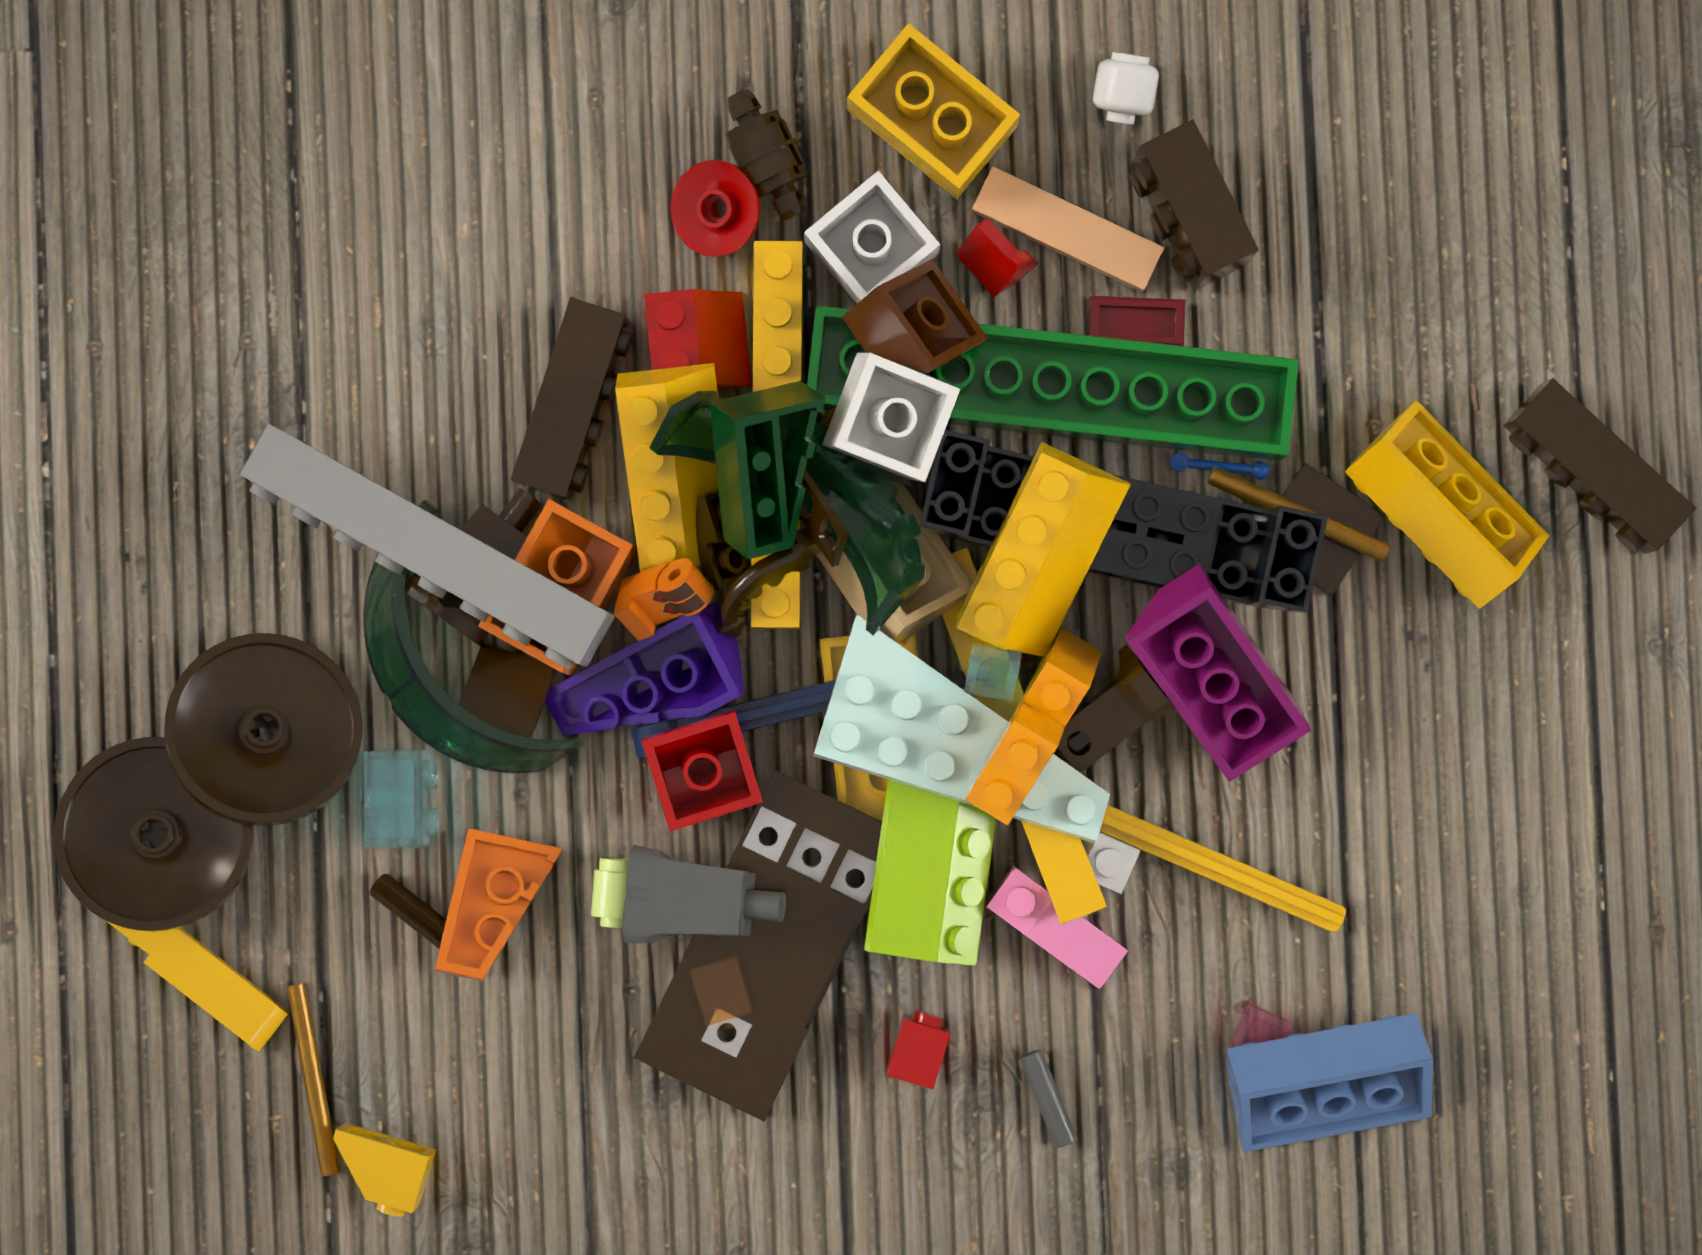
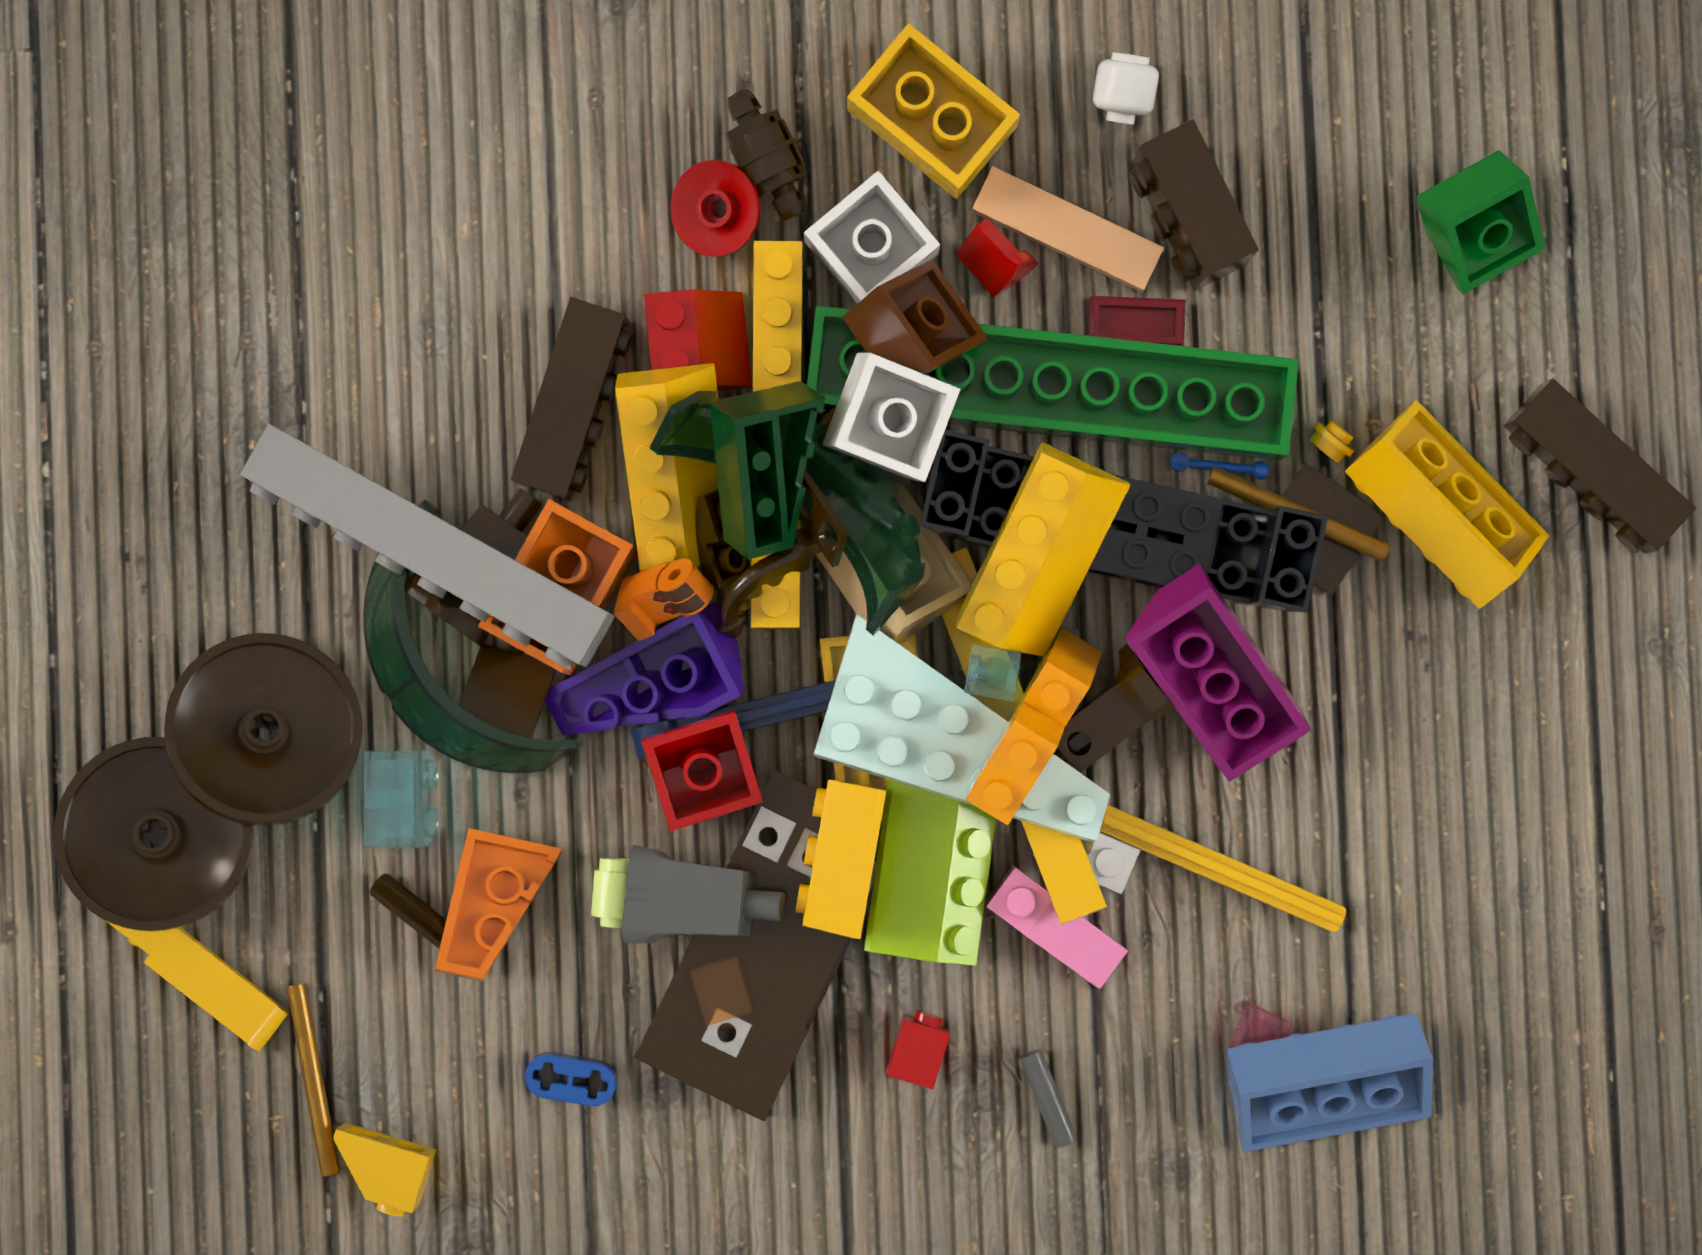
(568, 1090): none -> blue beam
(841, 857): none -> yellow slope
(1332, 440): none -> yellow plate
(1482, 220): none -> green slope

